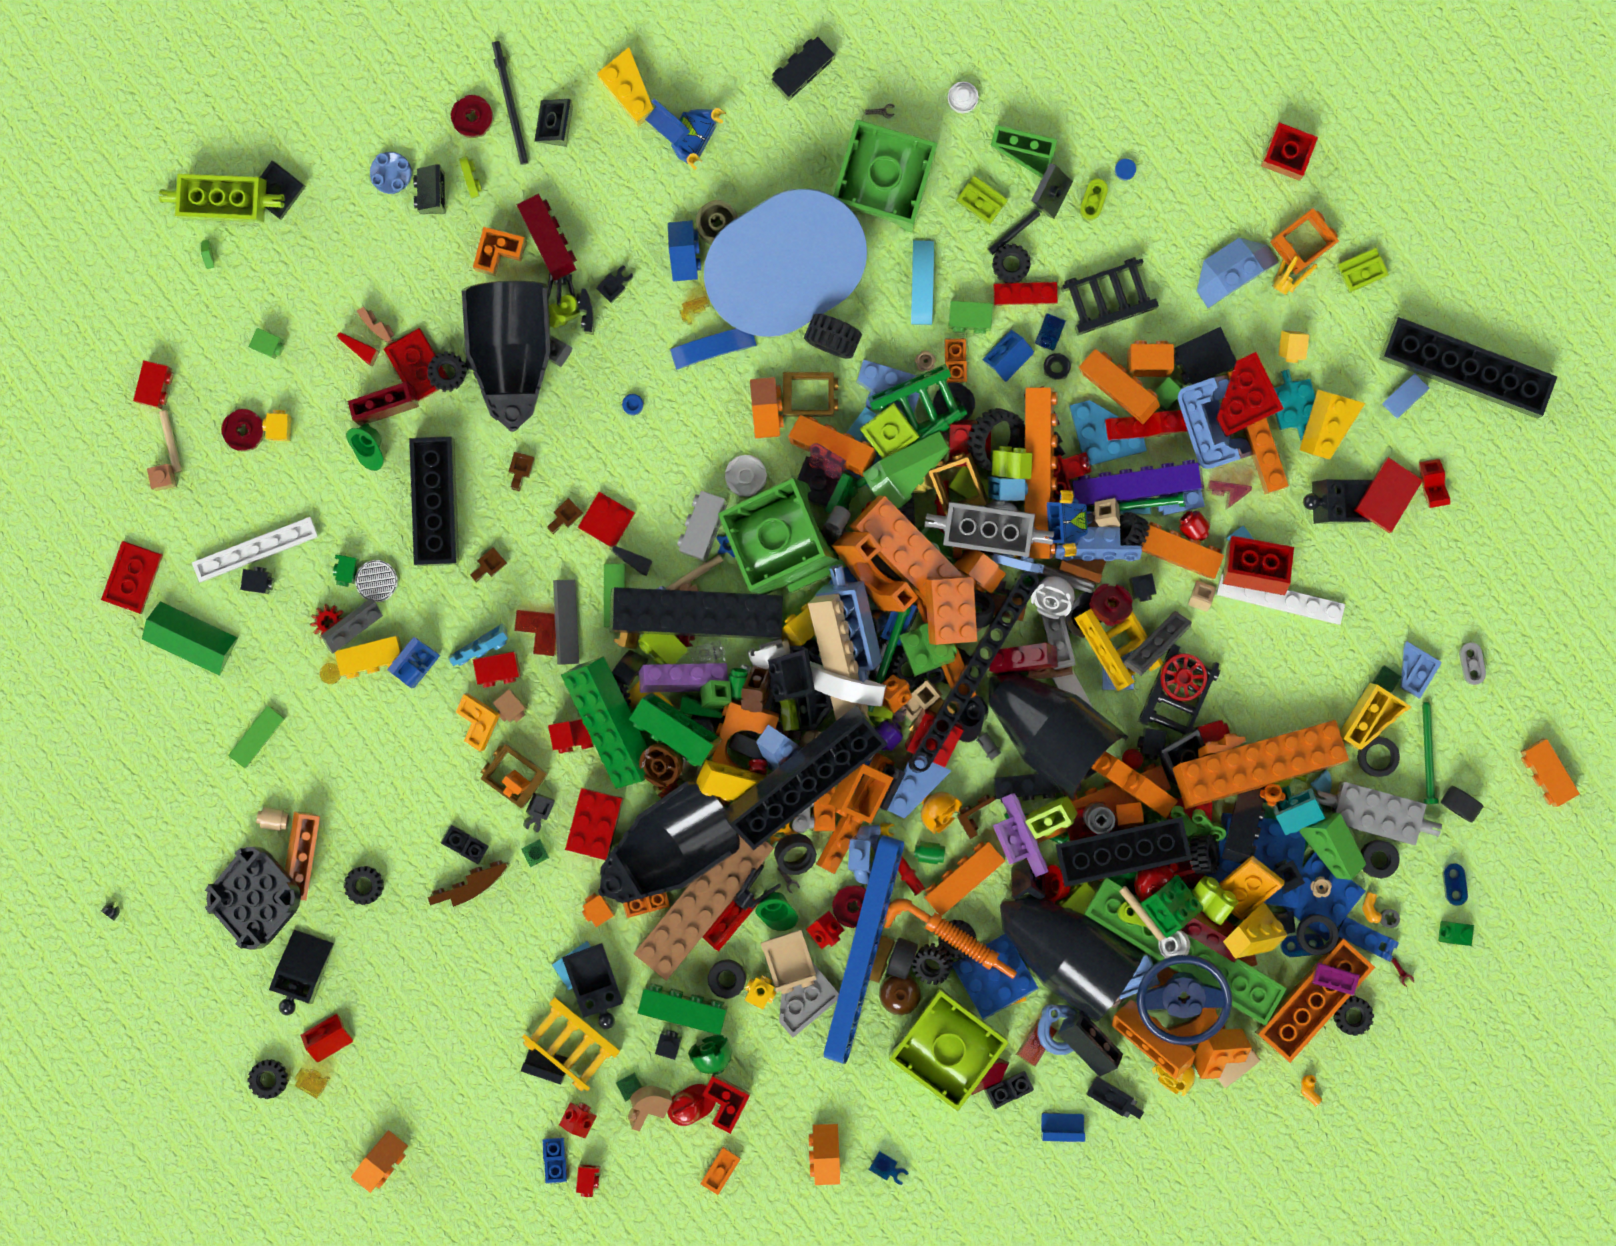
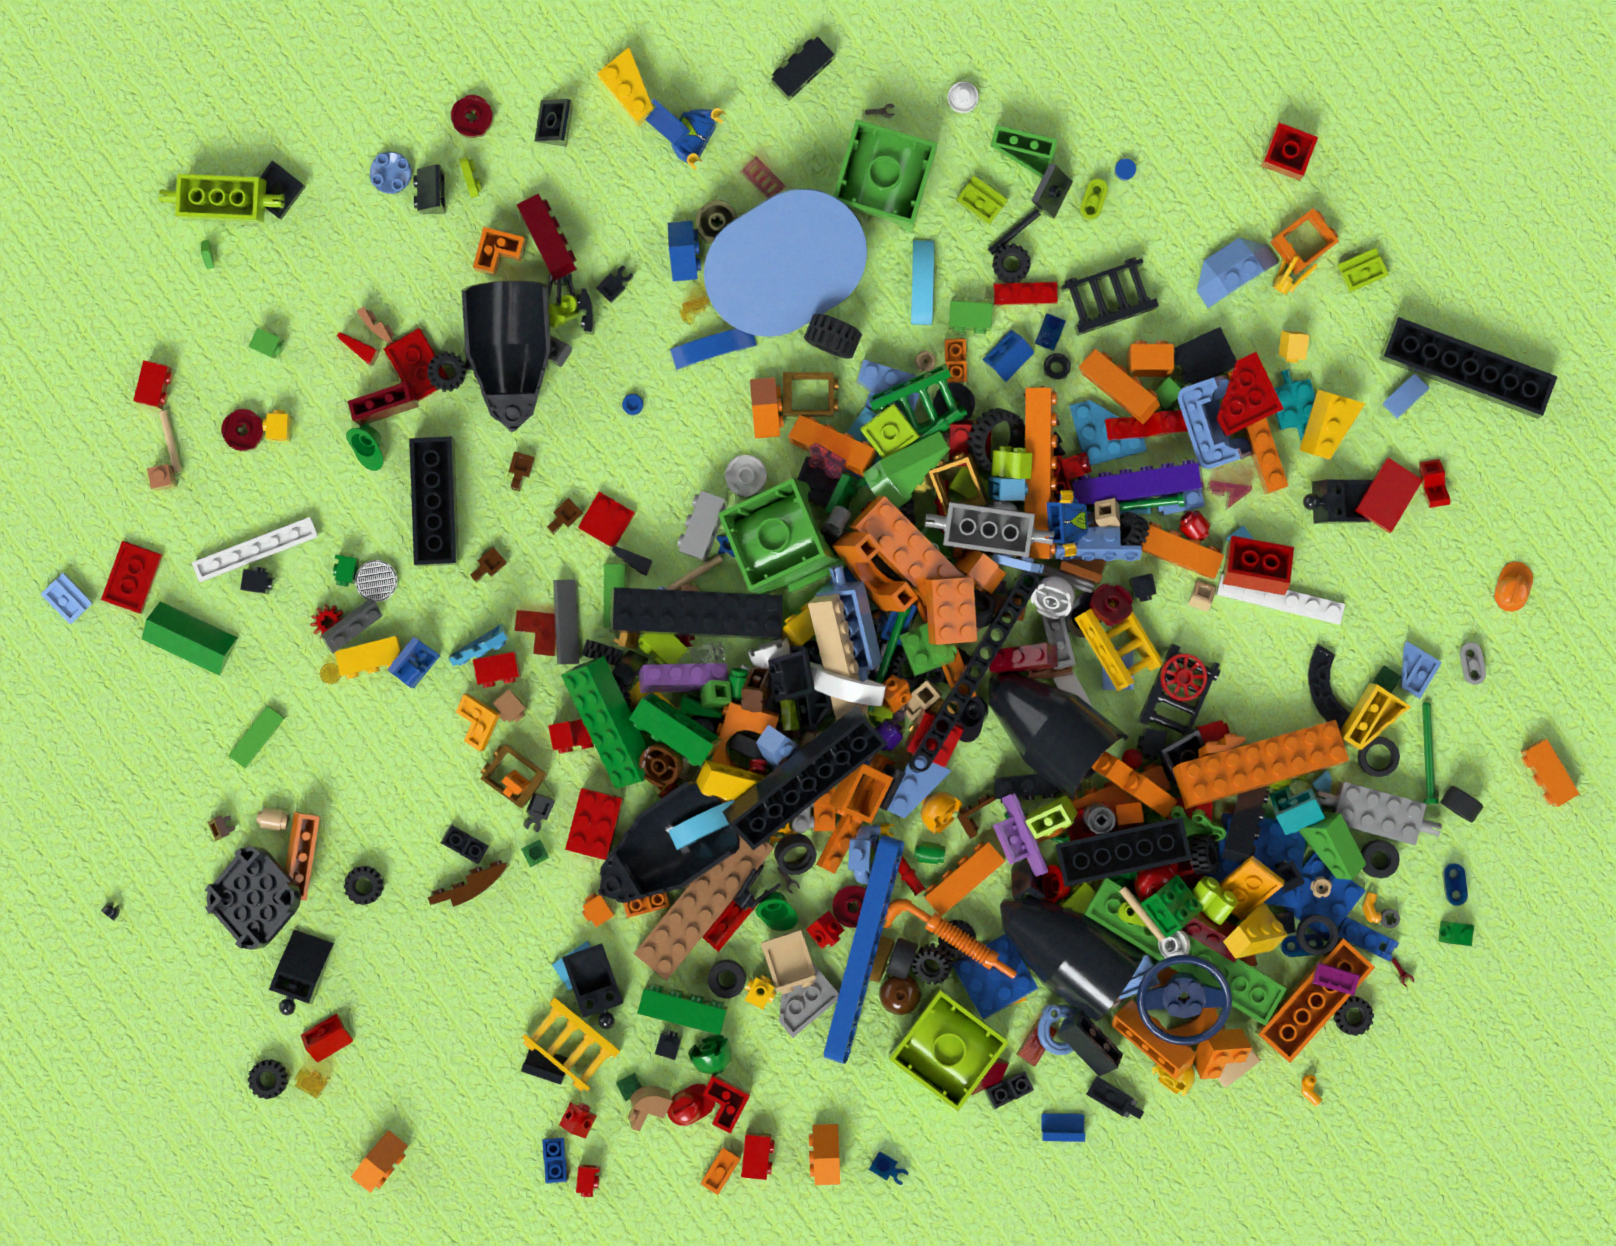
(66, 598): none -> light blue plate
(219, 828): none -> reddish brown tile
(500, 64): black bar -> none
(596, 650): none -> black tyre
(699, 826): none -> medium azure slope
(756, 1156): none -> red brick
(768, 173): none -> slope
(988, 746): dark grey pin -> none
(1157, 643): dark grey tile -> none
(1272, 789): orange plate -> none
(1320, 687): none -> black tile
(1513, 586): none -> orange piece

